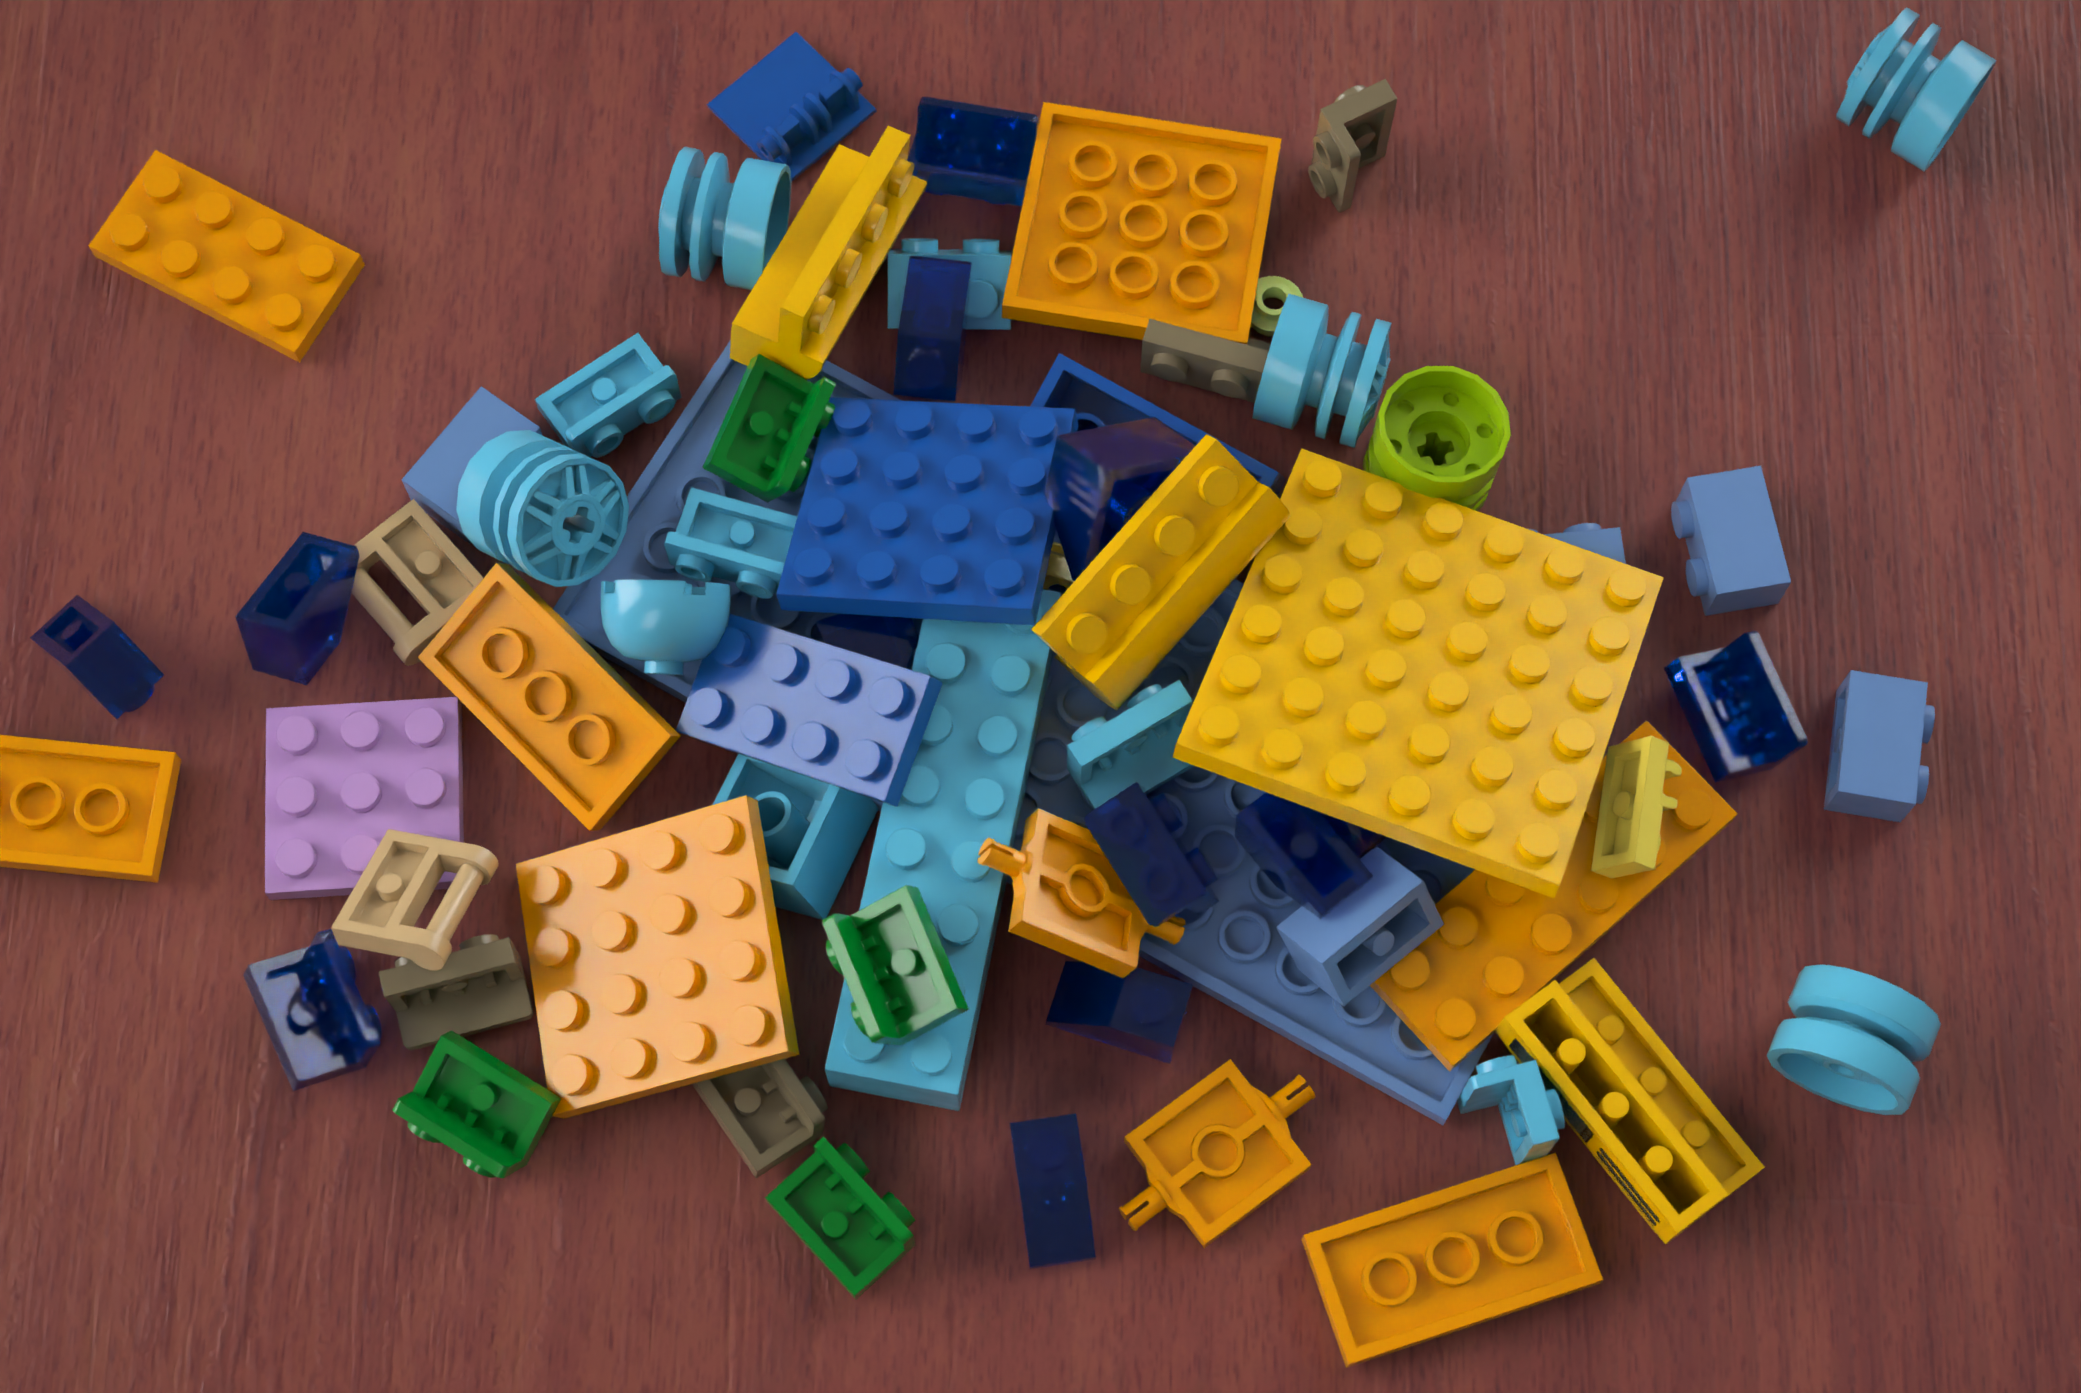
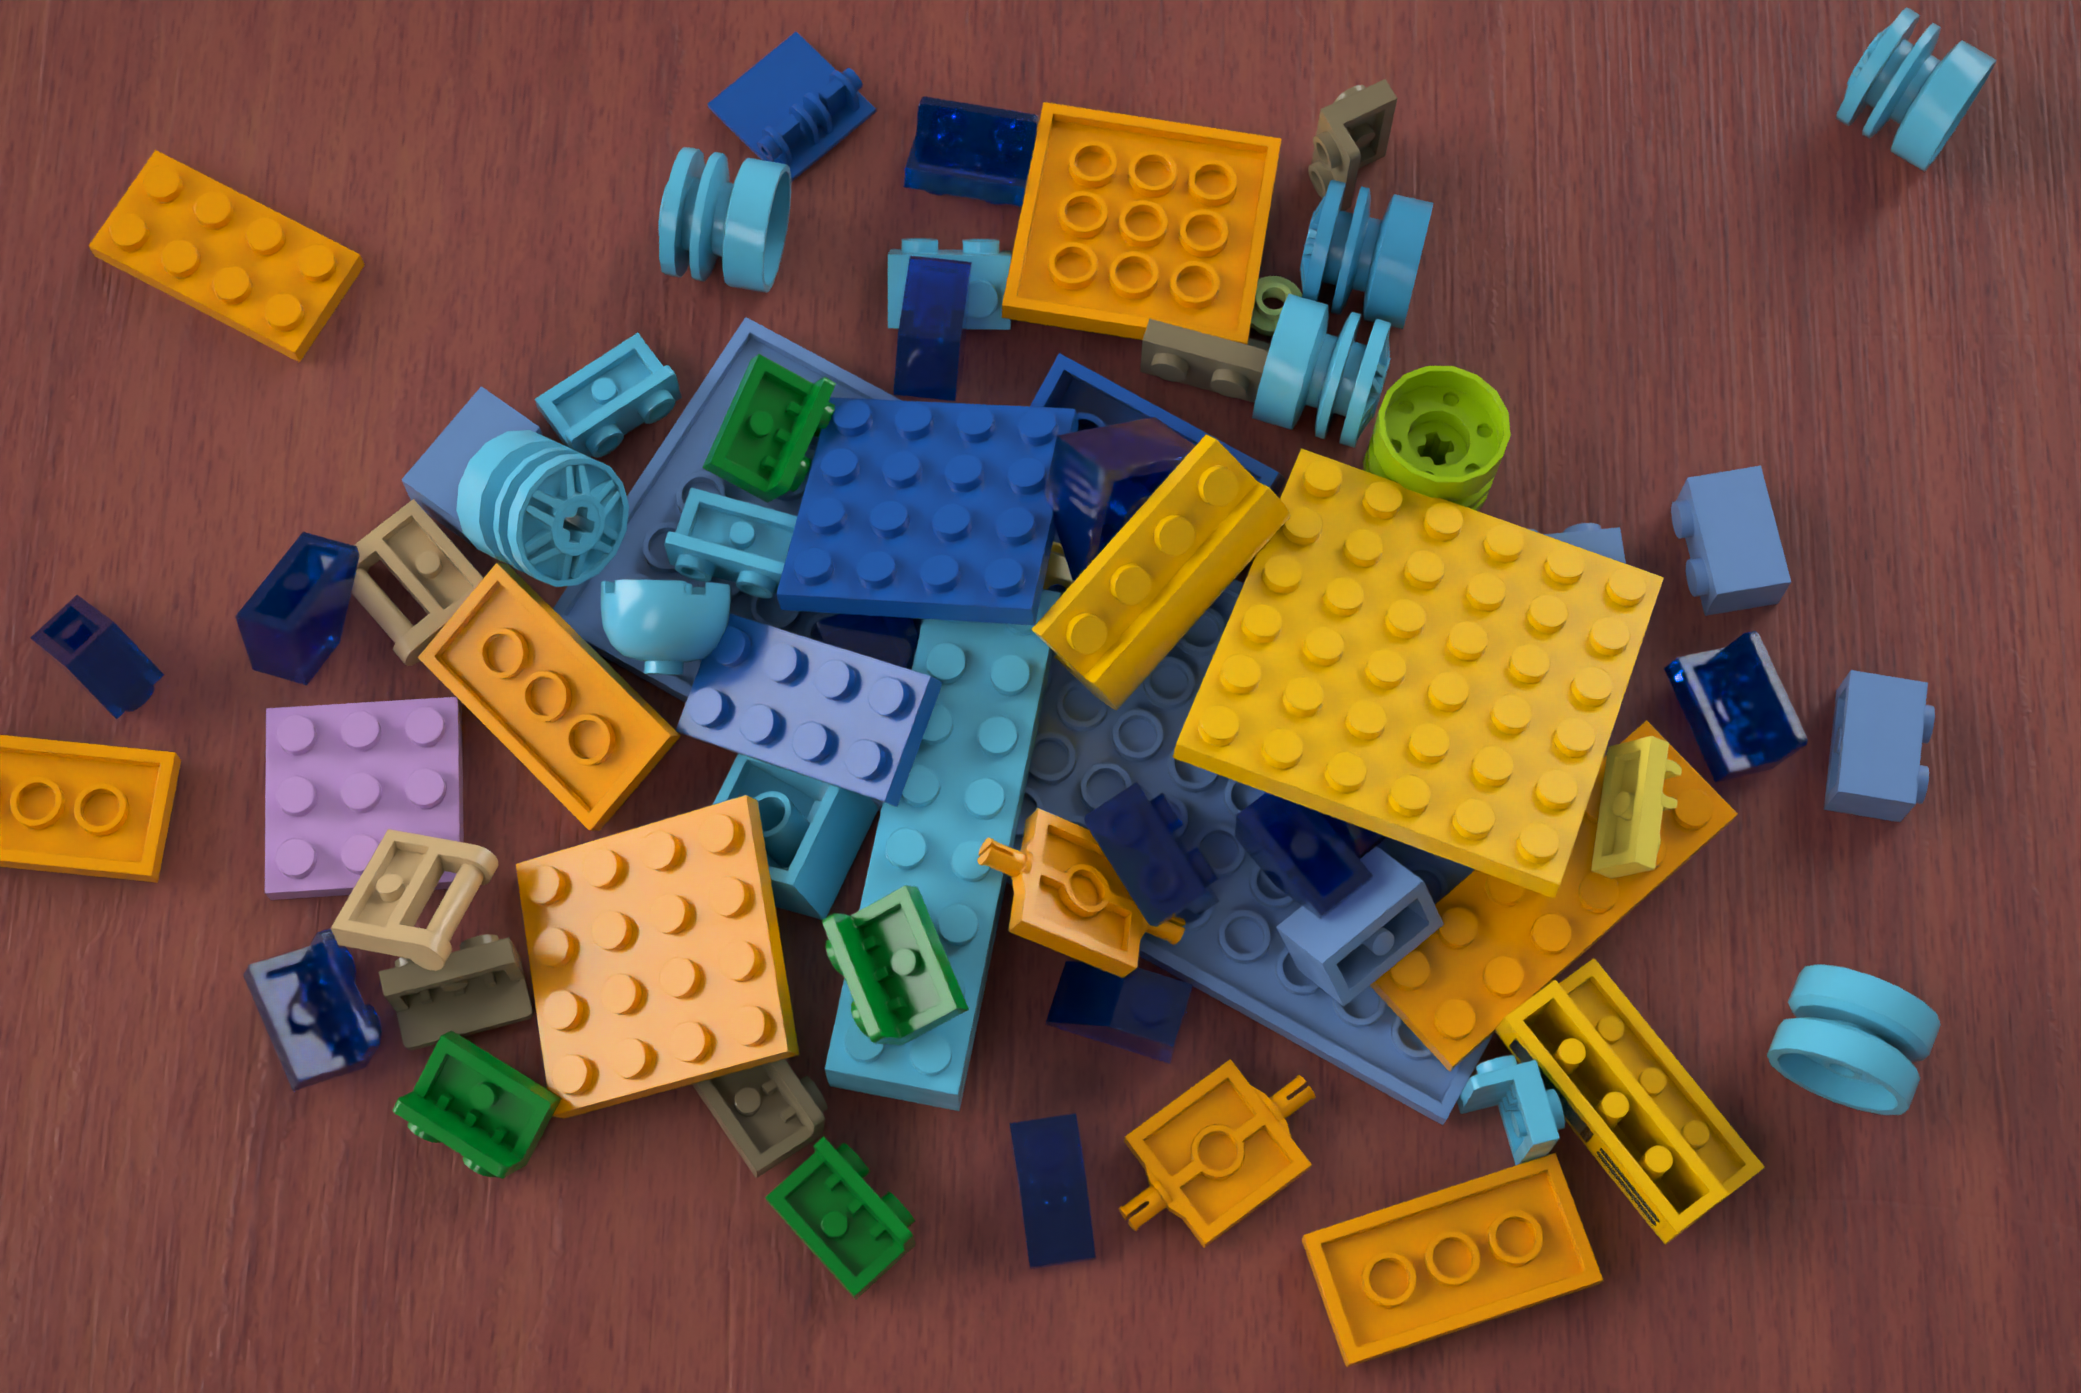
(828, 257): yellow brick -> none
(1131, 746): medium azure bracket -> none
(1365, 253): none -> dark azure wheel

